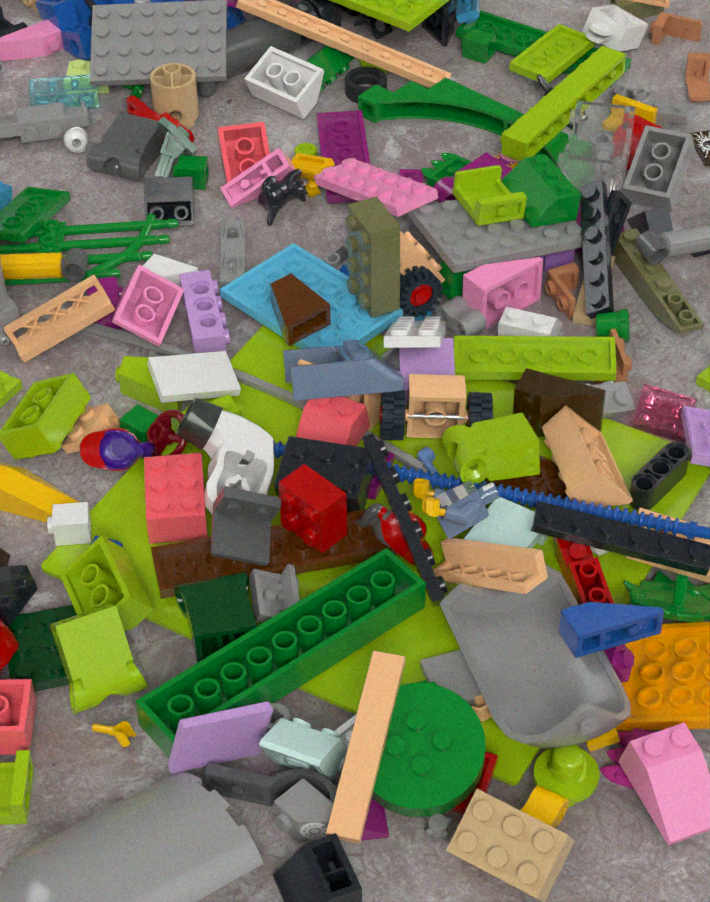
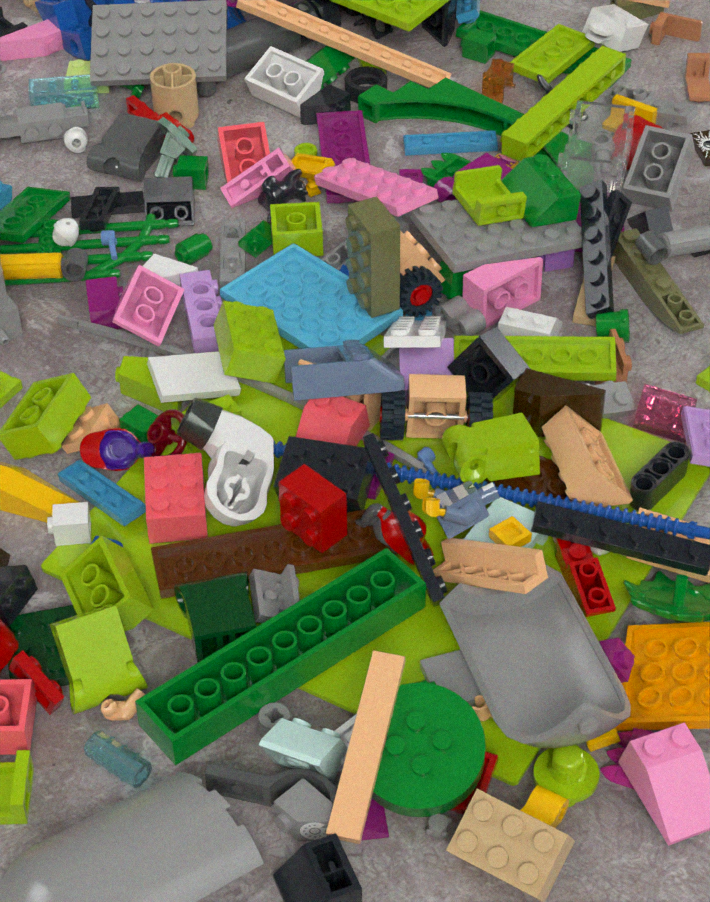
(46, 691): none -> red plate
(62, 322): light nougat fence -> none
(65, 232): none -> white piece
(99, 208): none -> black plate
(102, 492): none -> dark azure tile
(108, 238): none -> medium blue hand
(117, 759): none -> clear light blue axle
(120, 731): yellow hand -> none
(121, 709): none -> light nougat arm
(128, 203): none -> black tile
(193, 248): none -> green brick
(219, 737): lavender tile -> none
(243, 525): dark grey bracket -> none
(249, 342): none -> lime brick
(257, 239): none -> green bracket
(298, 225): none -> lime brick
(298, 309): reddish brown slope -> none
(326, 100): none -> black slope
(450, 142): none -> dark azure tile
(489, 364): none -> black brick
(496, 78): none -> clear orange piece
(510, 533): none -> yellow plate
(559, 283): nougat bracket -> none
(606, 625): blue slope -> none

